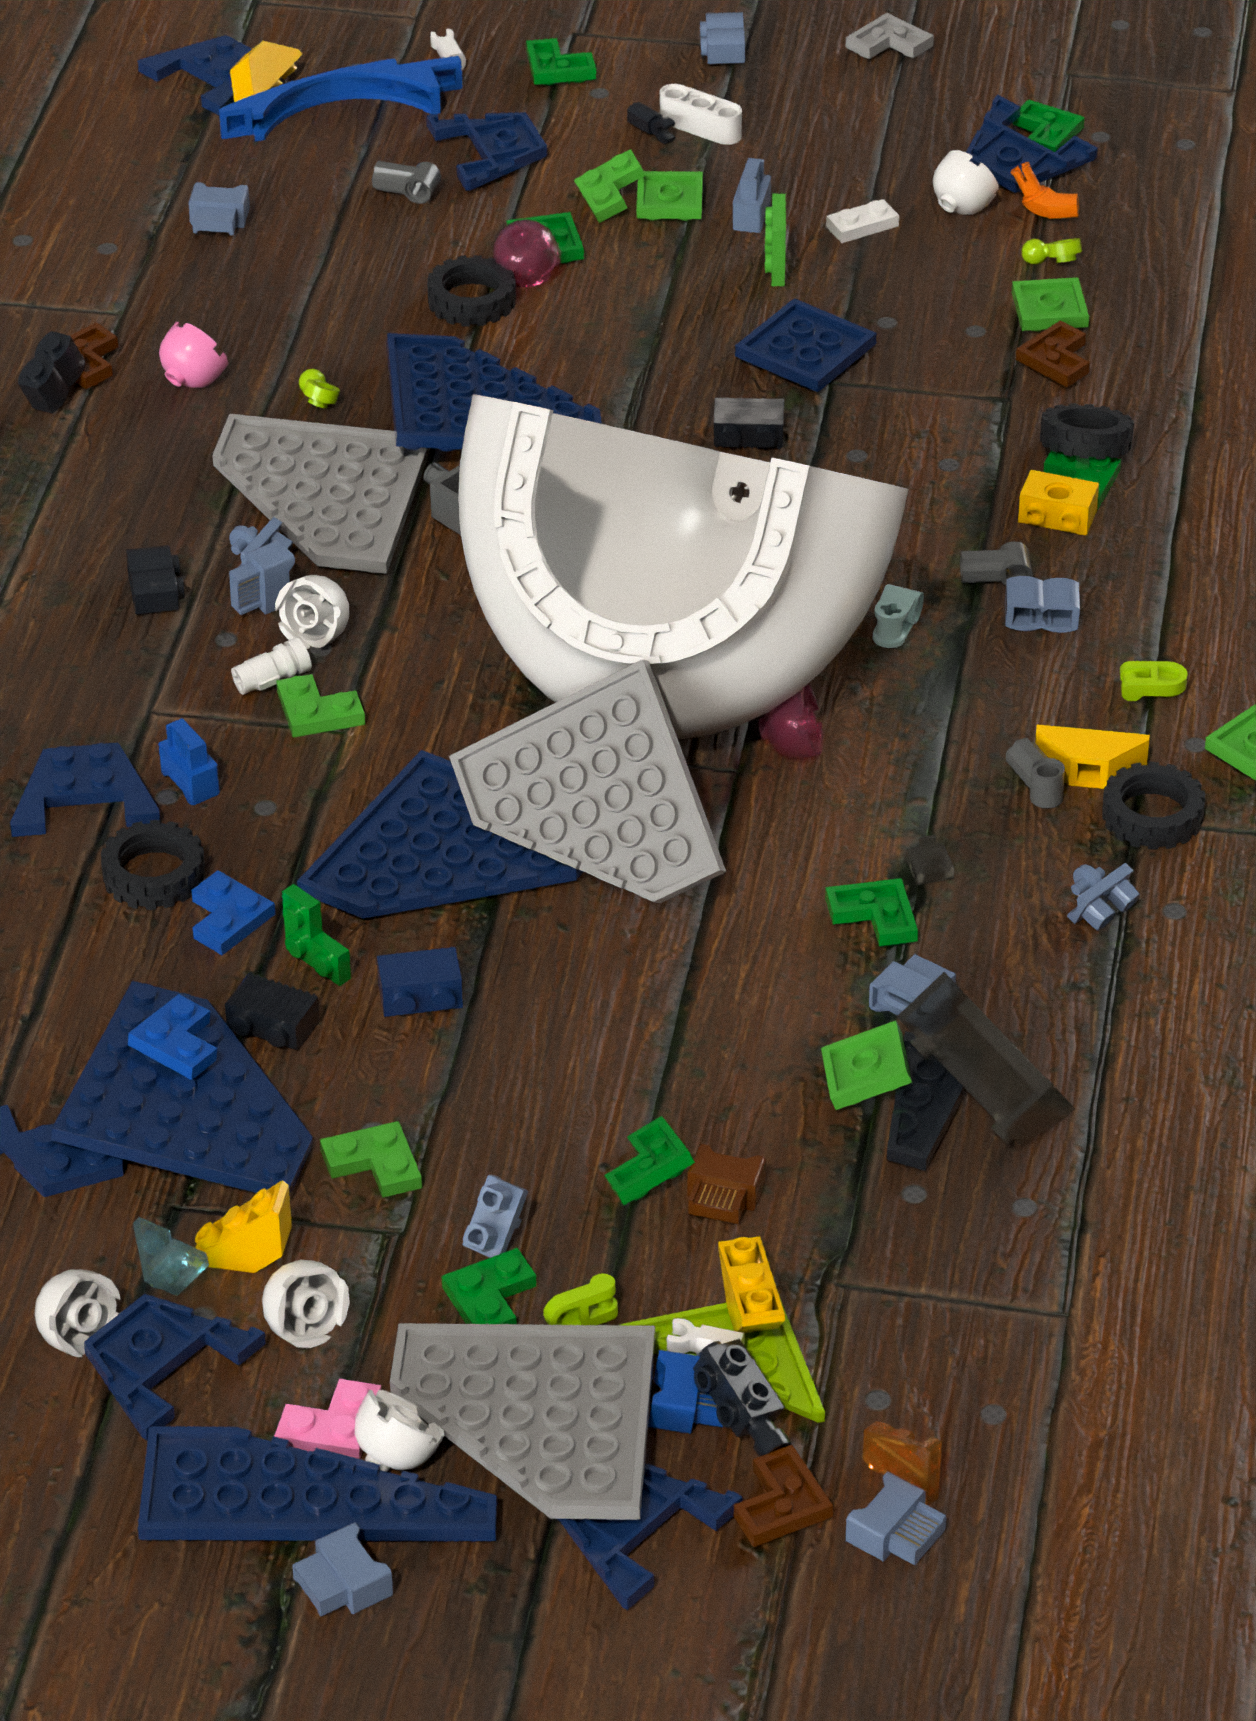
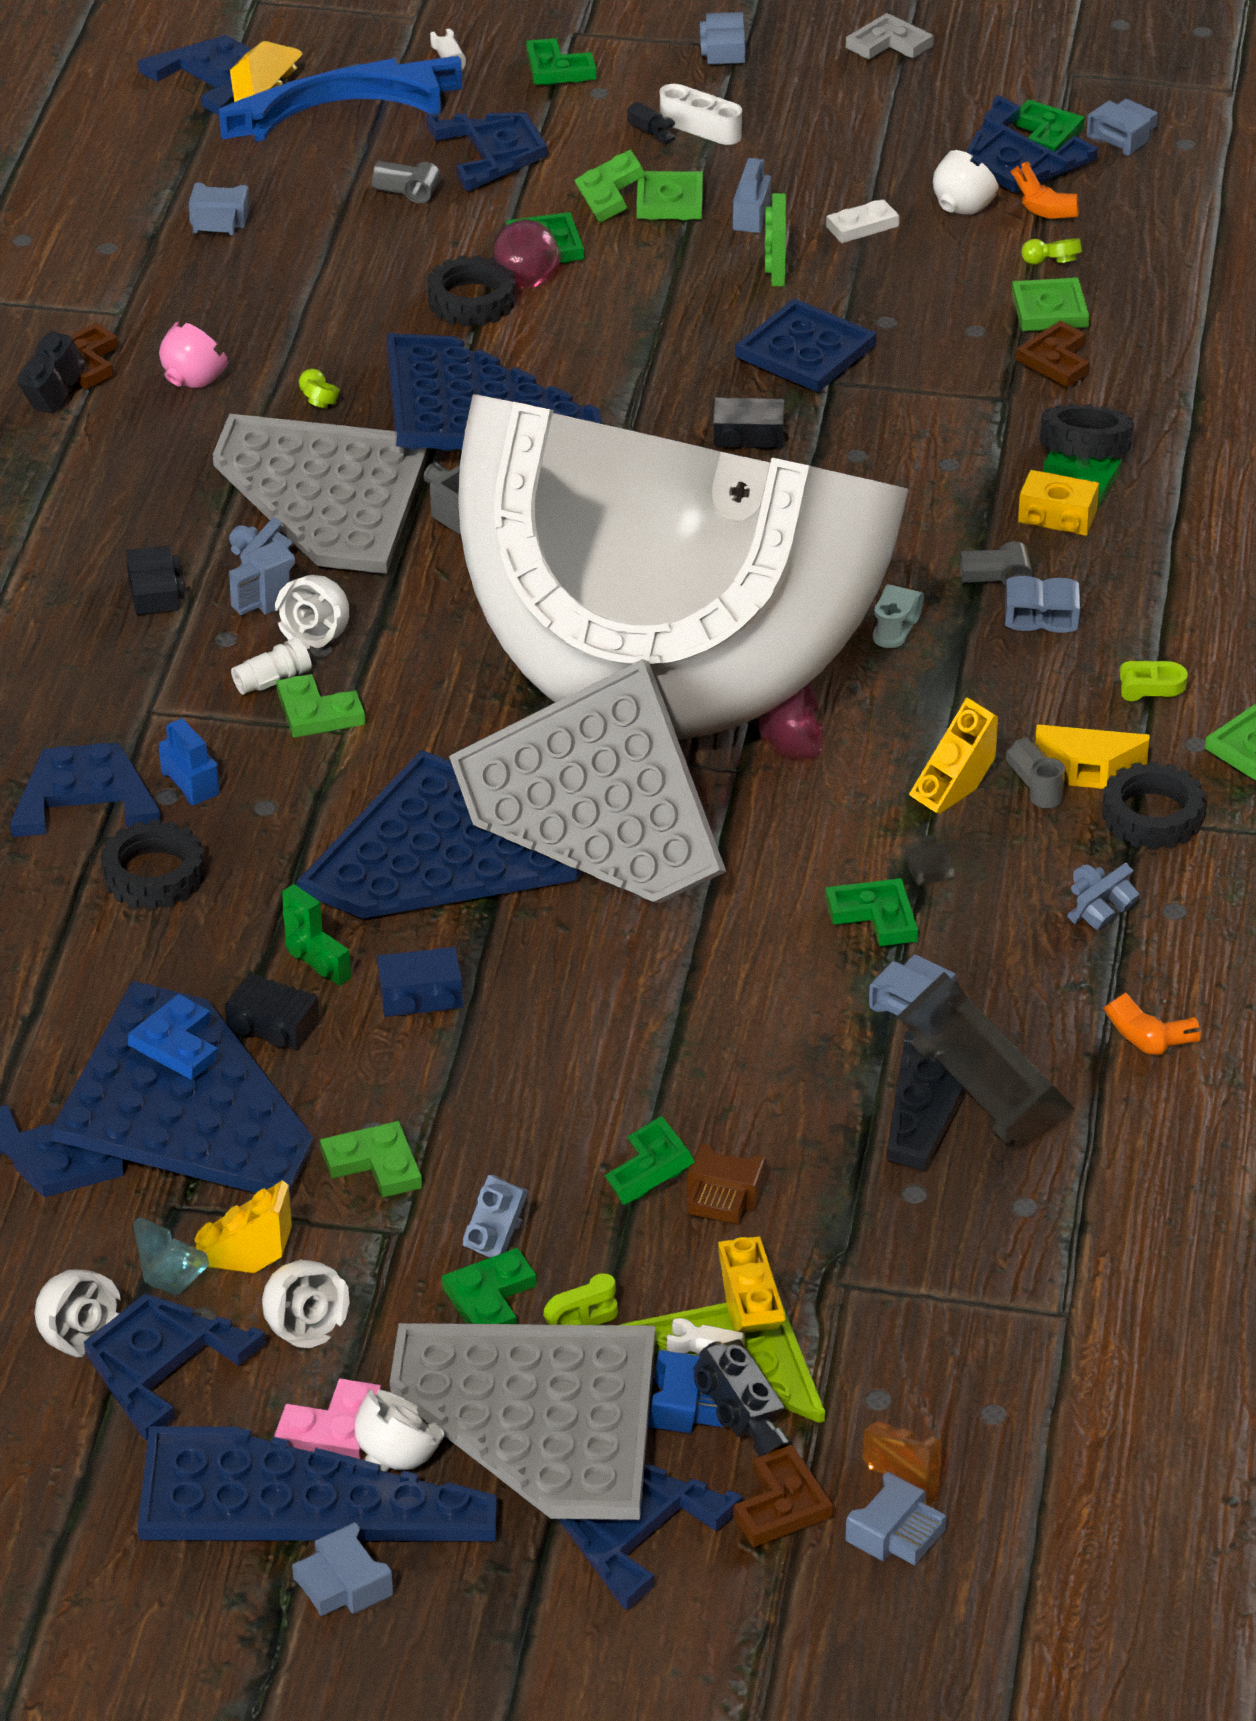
(233, 909): blue plate -> none
(866, 1065): bright green plate -> none
(959, 758): none -> yellow slope
(1122, 124): none -> sand blue piece
(1145, 1030): none -> orange arm

